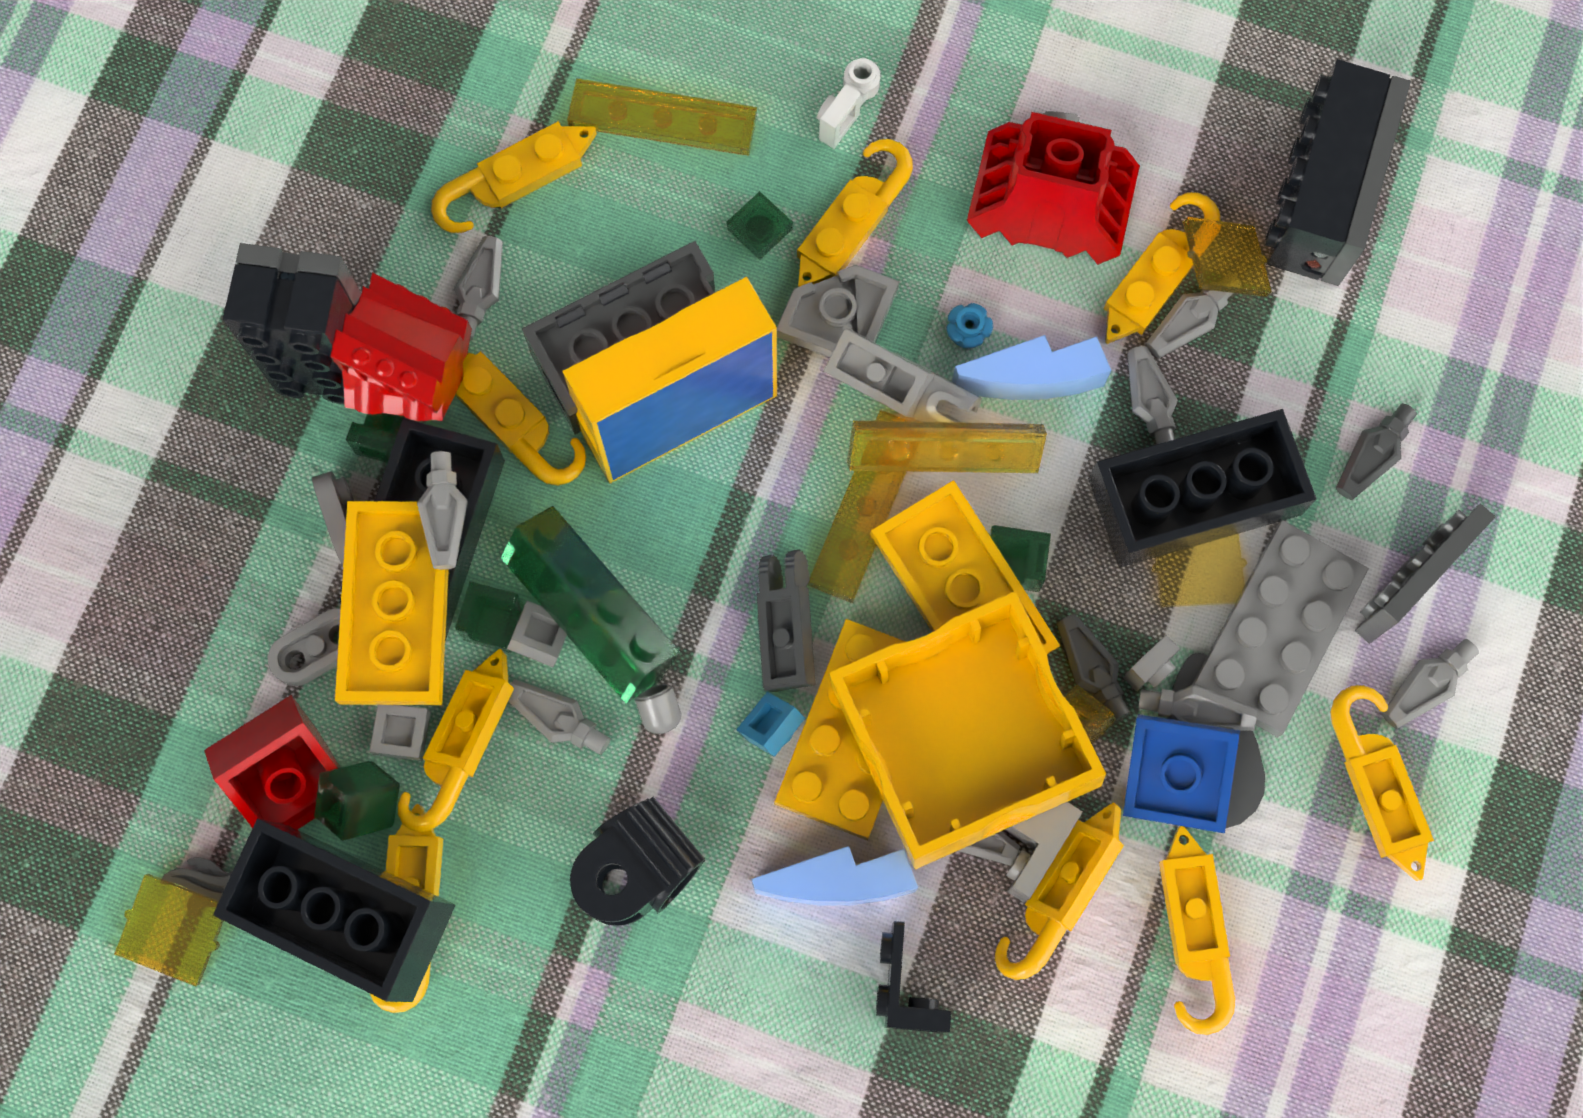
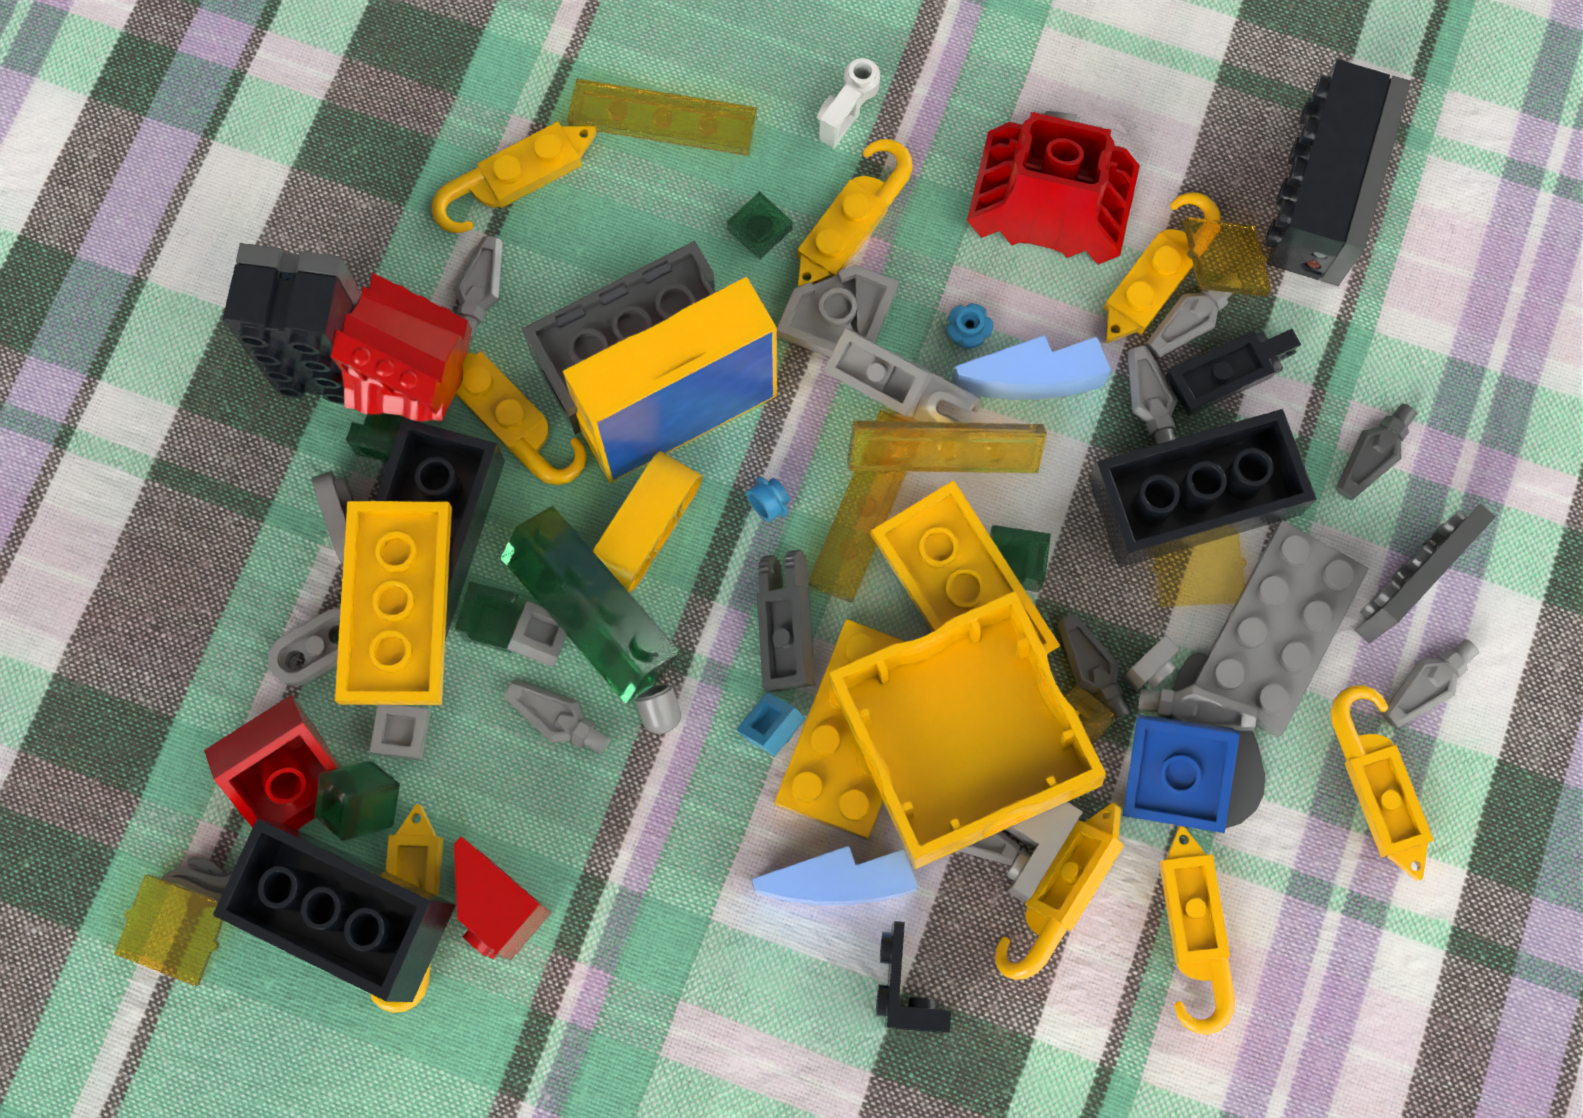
(442, 512): light grey piece -> none
(461, 738): yellow plate -> none
(493, 905): none -> red slope
(647, 519): none -> yellow beam
(652, 854): black piece -> none
(768, 498): none -> dark azure plate
(1230, 369): none -> black hinge

